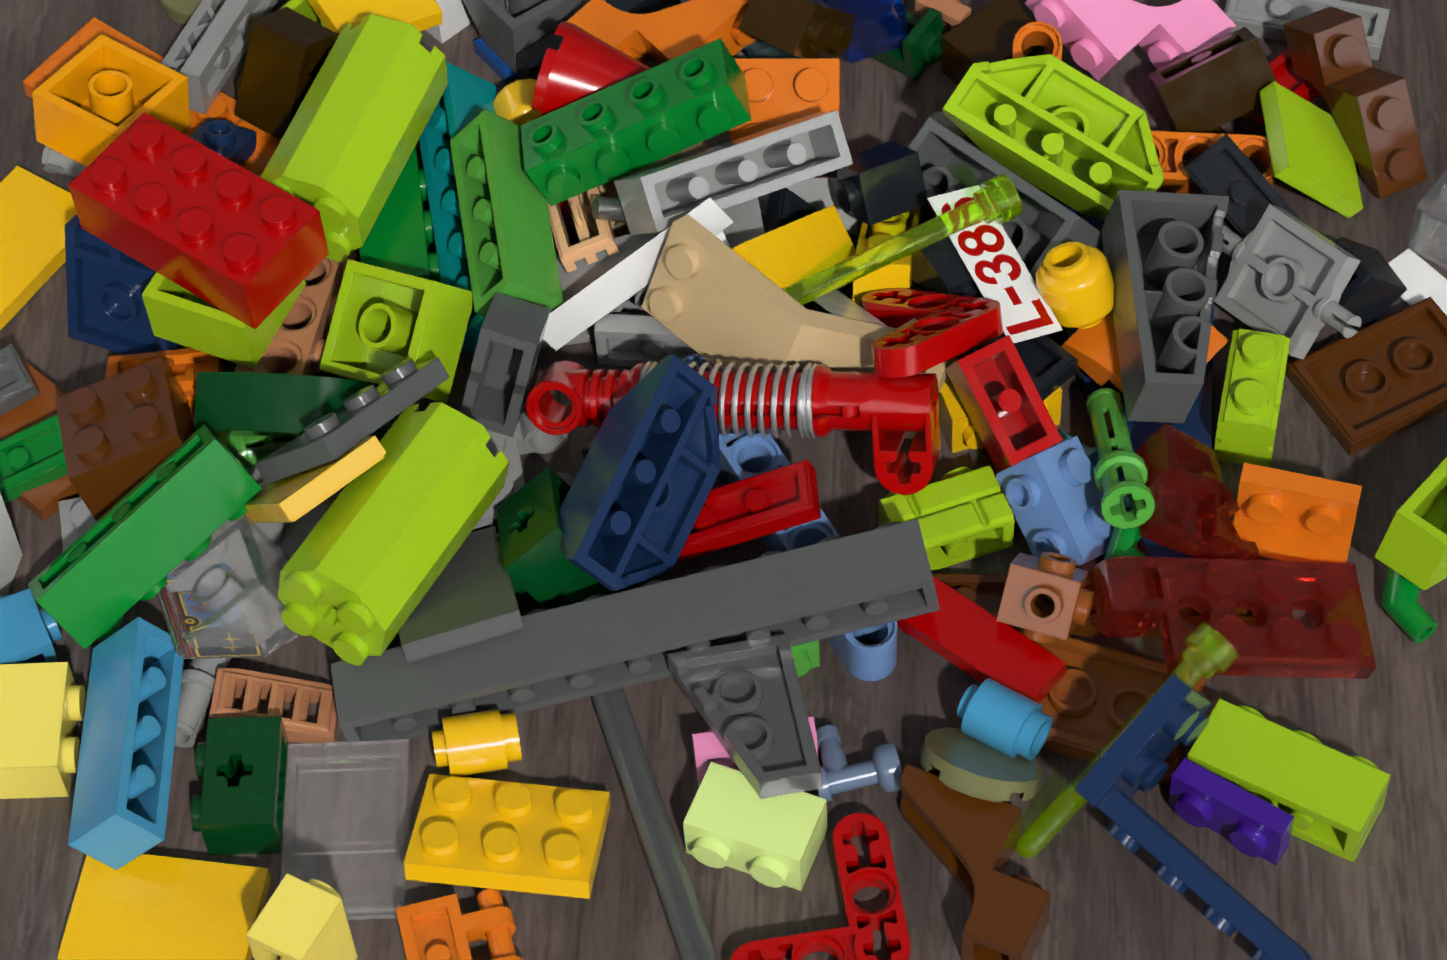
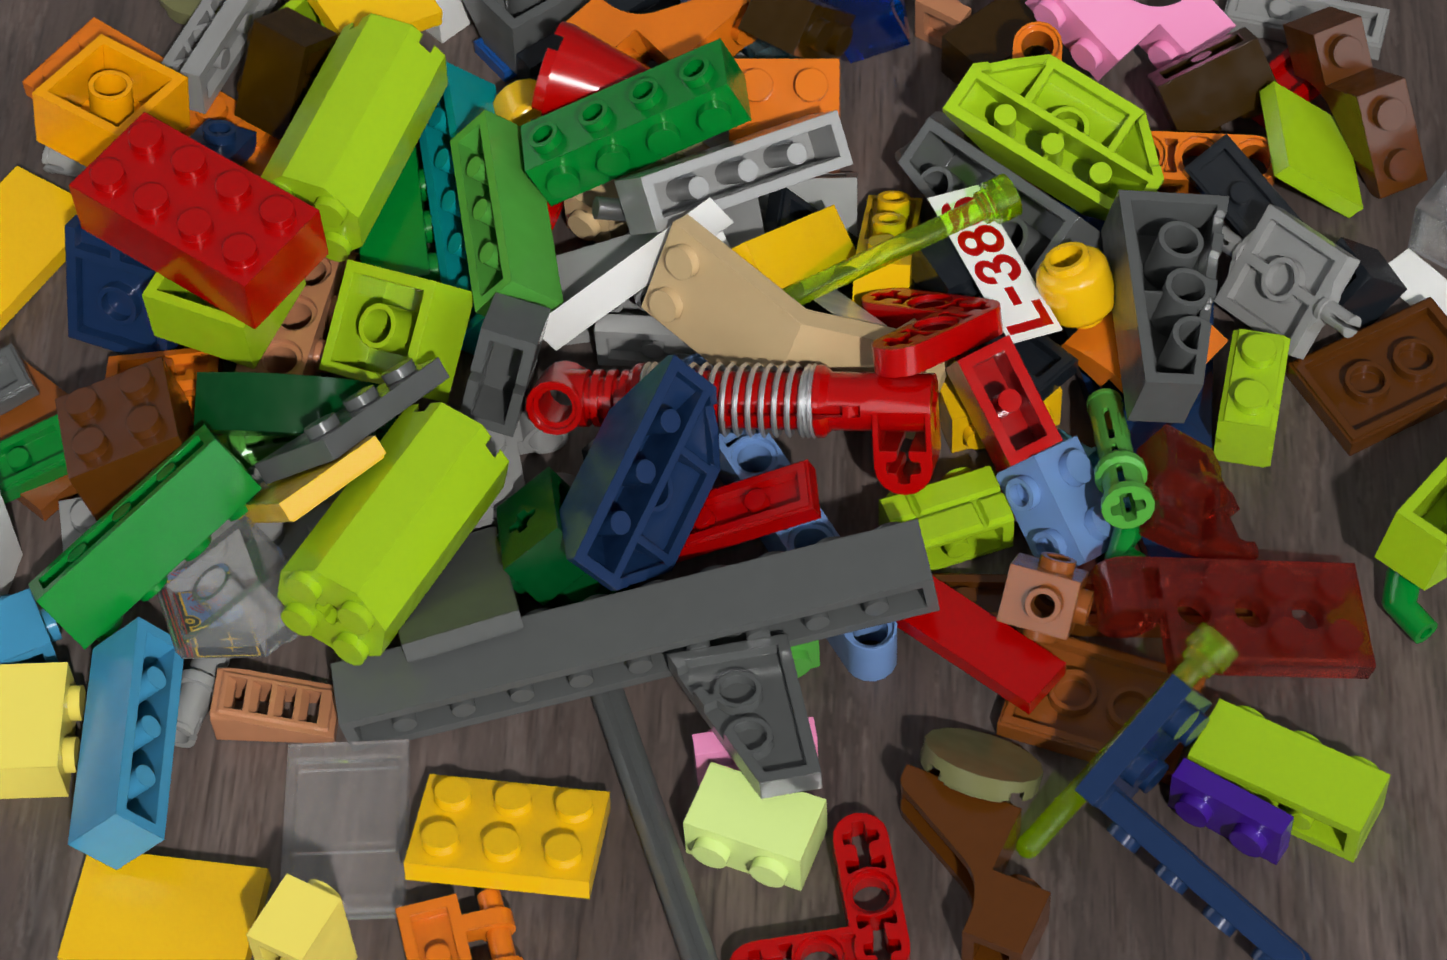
(242, 785): dark green brick -> none
(477, 742): yellow brick -> none
(588, 246): light nougat tile -> none
(841, 777): sand blue piece -> none
(881, 183): black brick -> none
(919, 47): dark green bracket -> none
(1004, 719): dark azure brick -> none
(1296, 514): orange bracket -> none

